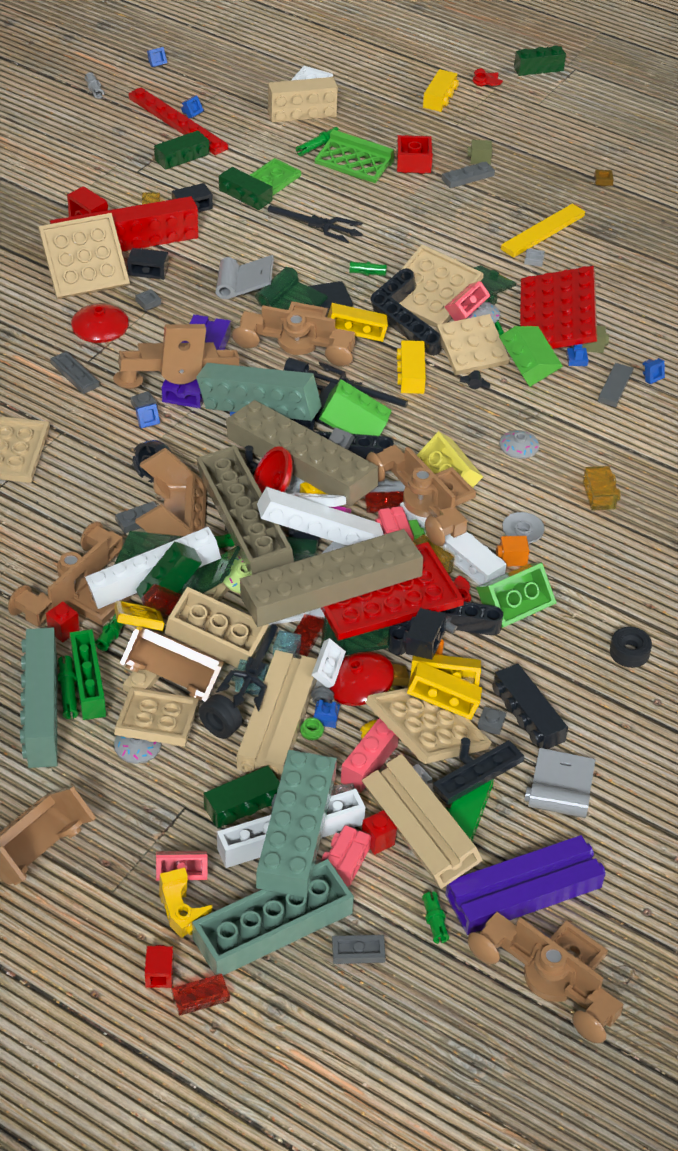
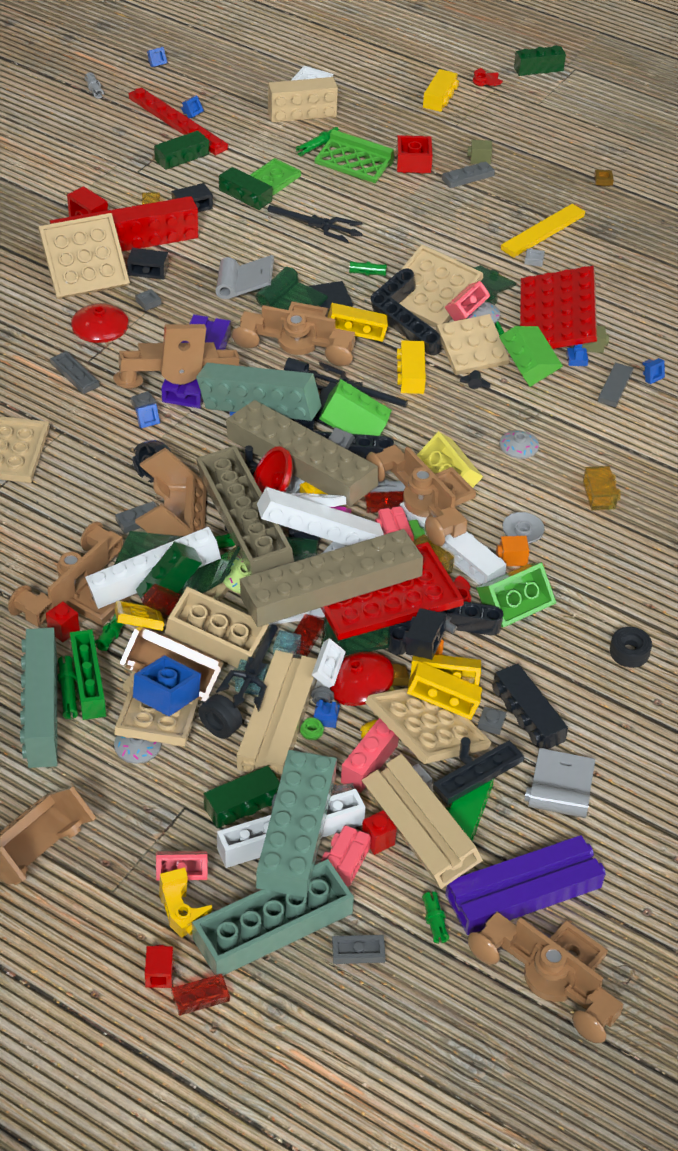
(166, 685): none -> blue brick

